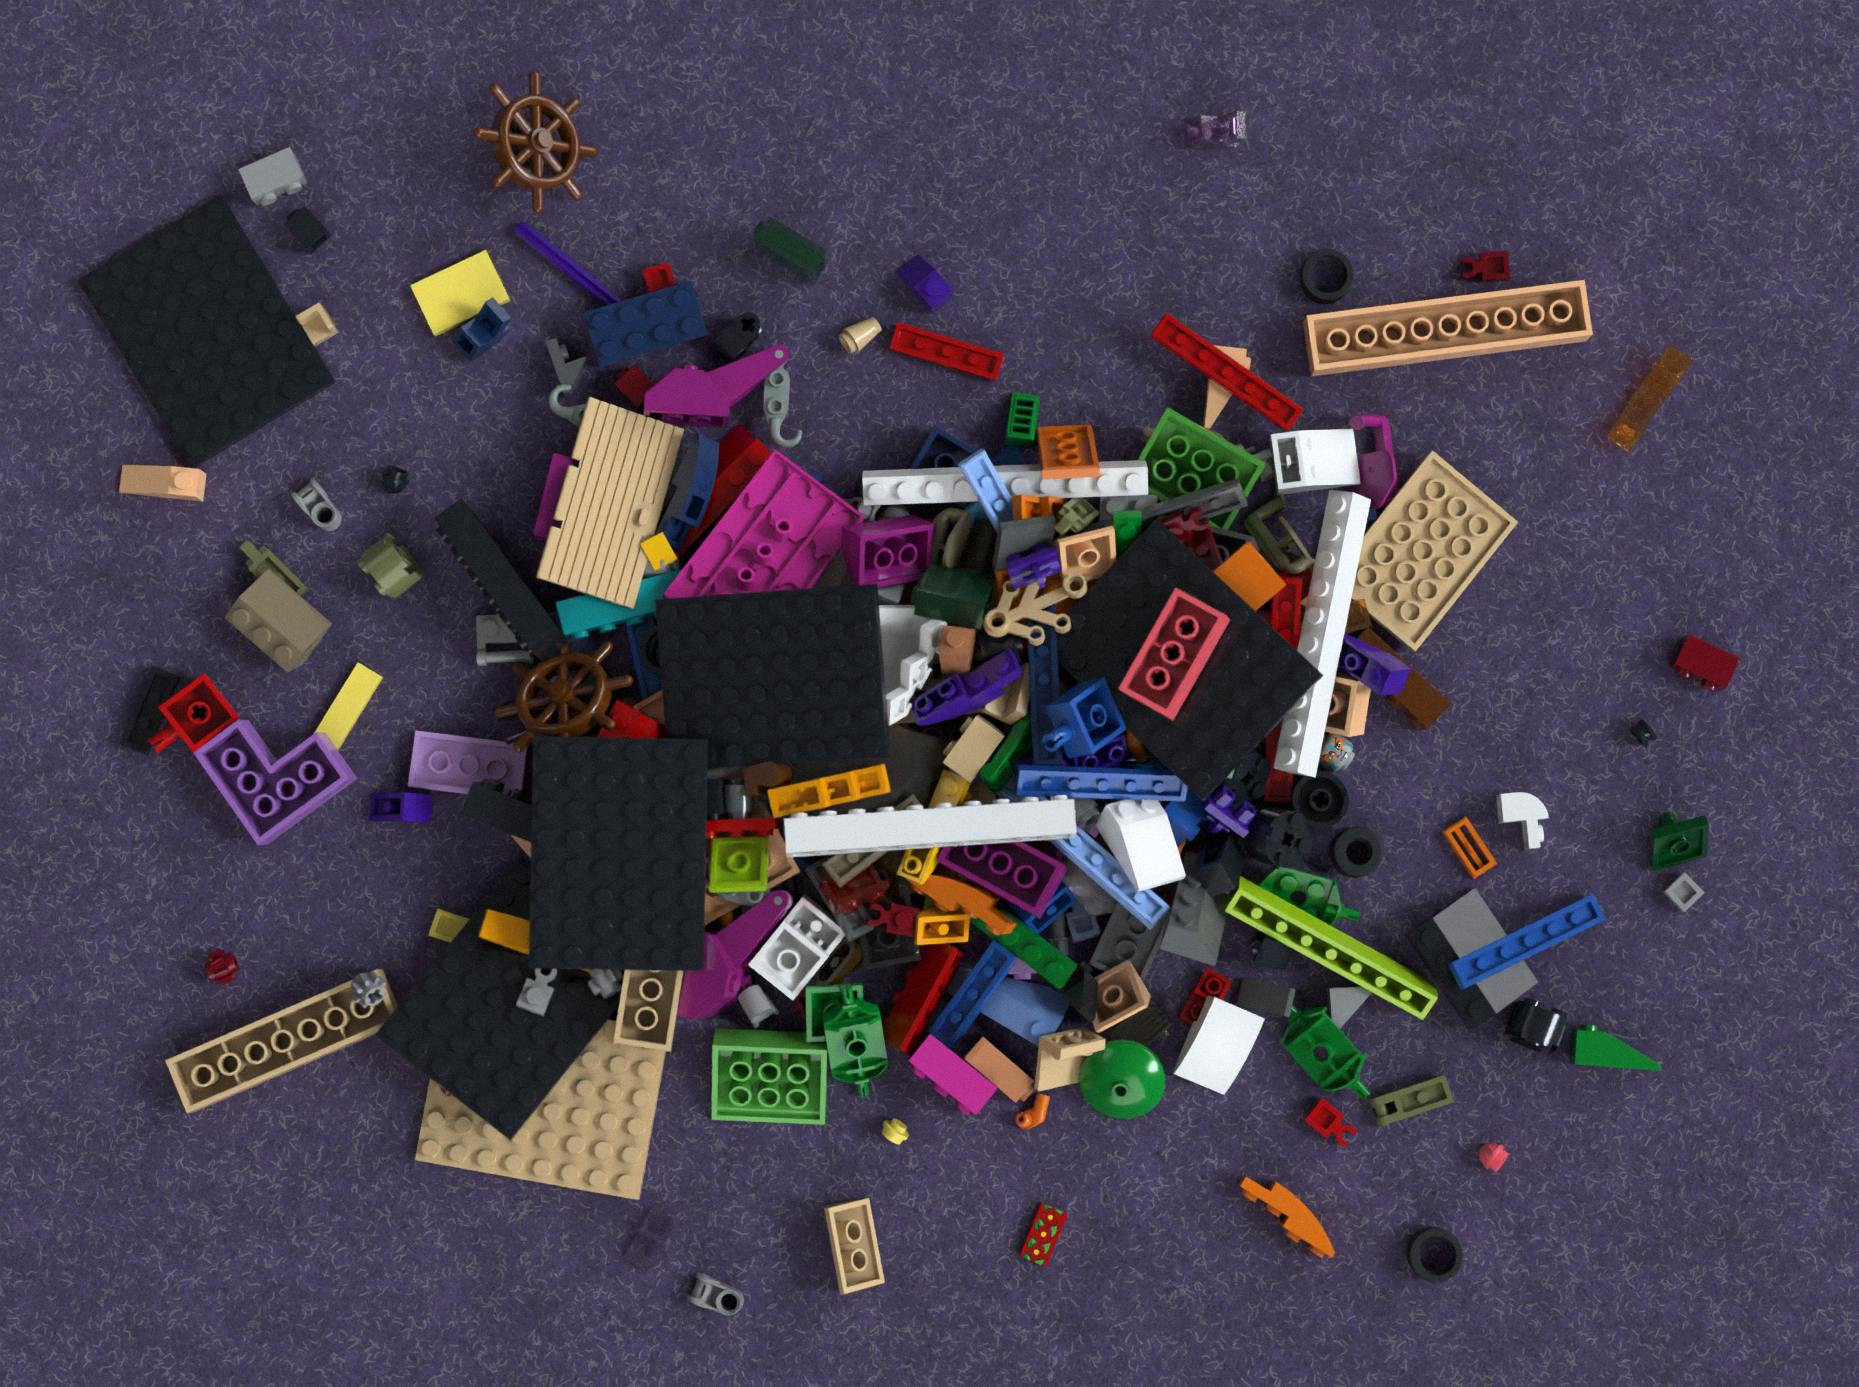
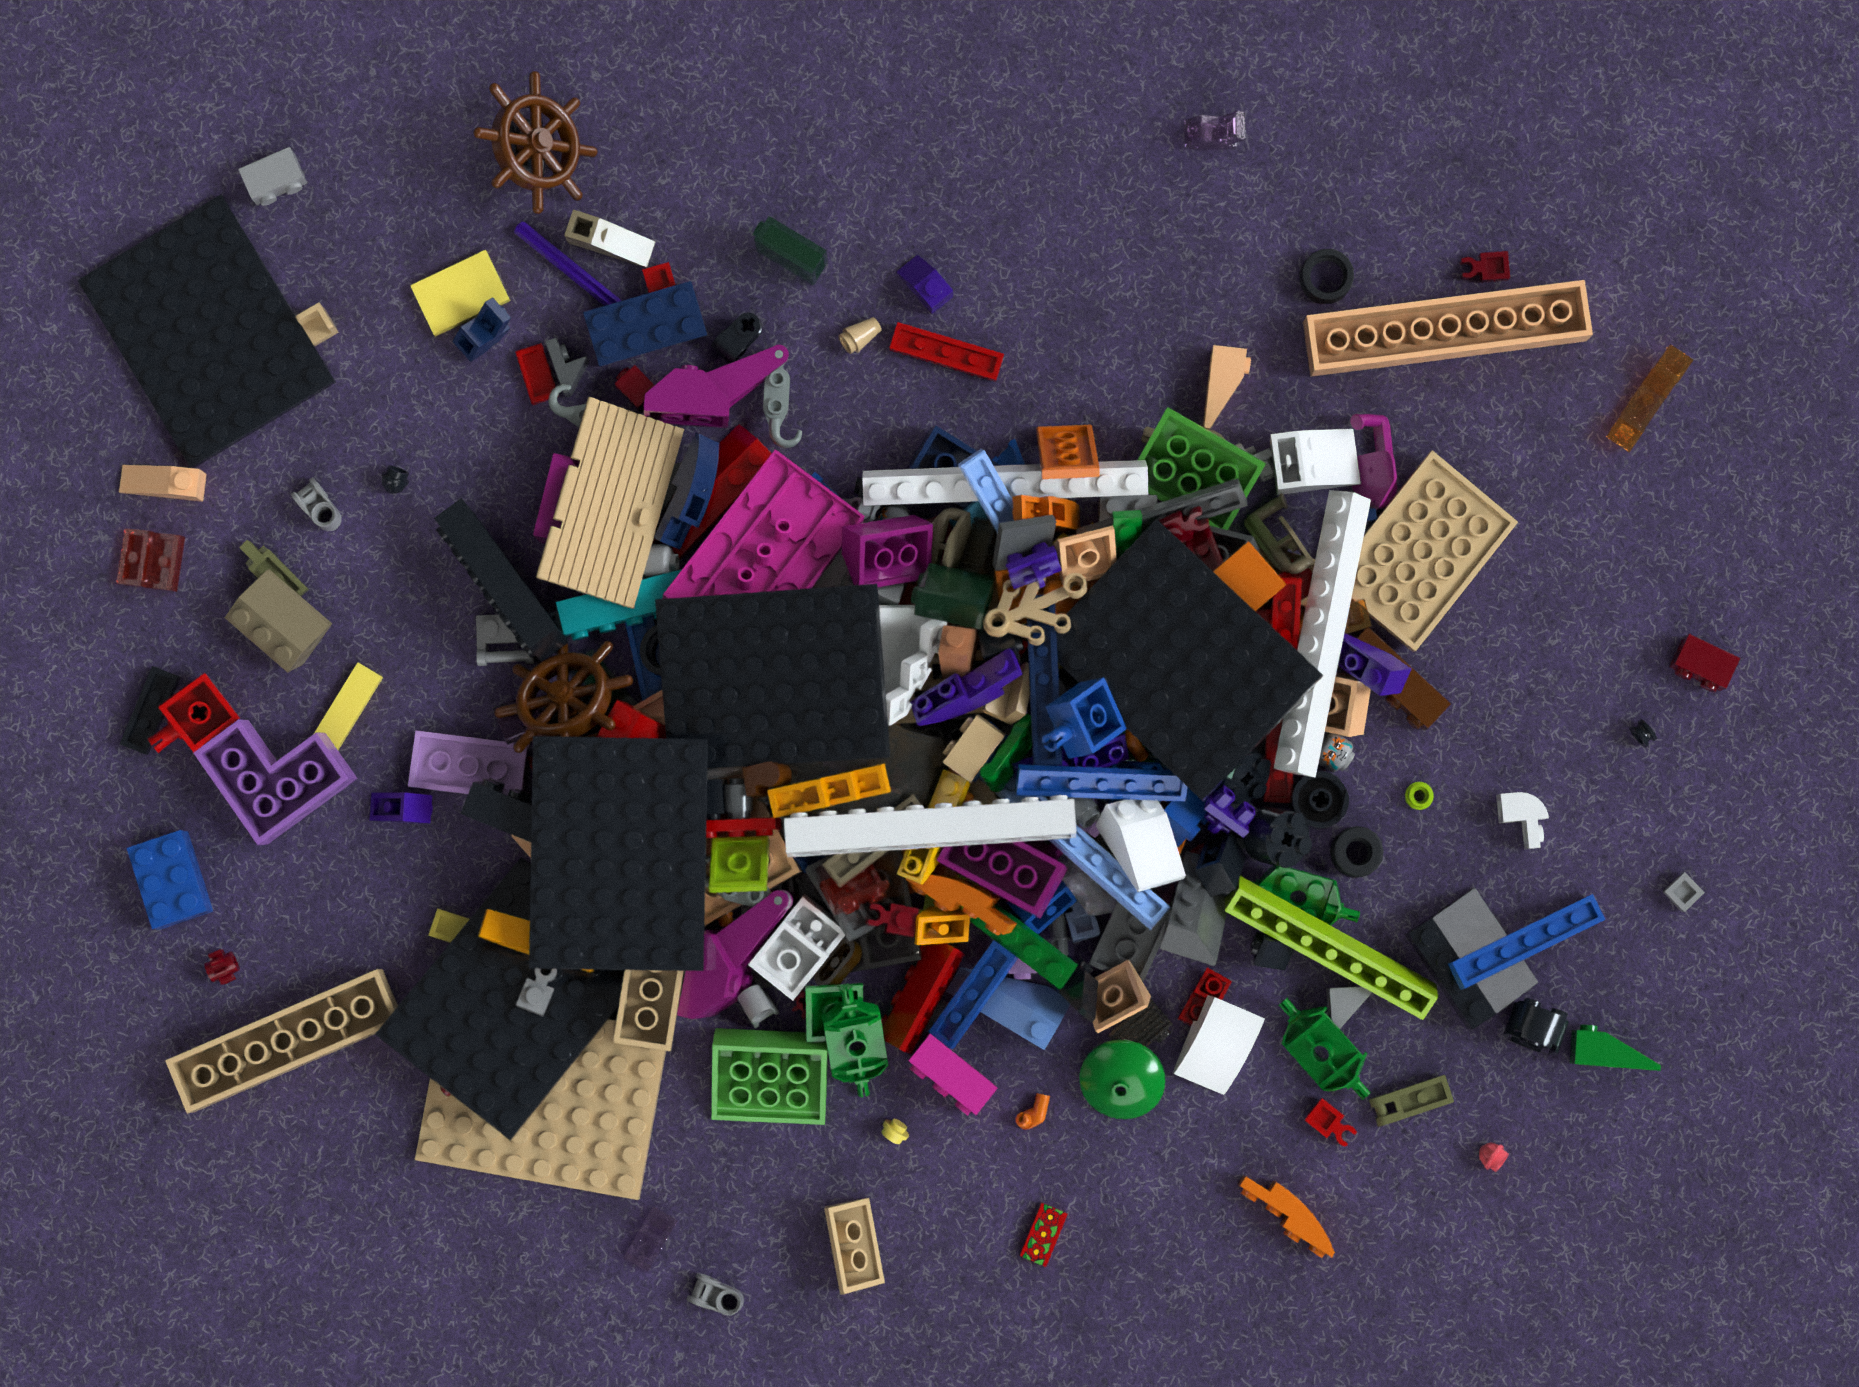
(150, 560): none -> clear red slope
(169, 879): none -> blue brick
(307, 229): black brick -> none
(368, 989): light grey gear -> none
(390, 566): olive brick -> none
(536, 373): none -> red tile
(605, 982): light grey gear -> none
(608, 239): none -> slope
(658, 549): yellow sticker -> none
(1000, 1070): nougat slope -> none
(1021, 439): green slope -> none
(1063, 1055): tan bracket -> none
(1075, 515): olive hinge -> none
(1169, 636): coral brick -> none
(1226, 372): red tile -> none
(1266, 997): dark grey tile -> none
(1425, 789): none -> lime plate
(1456, 1252): black tyre -> none
(1460, 854): orange tile -> none
(1677, 841): dark green tile -> none

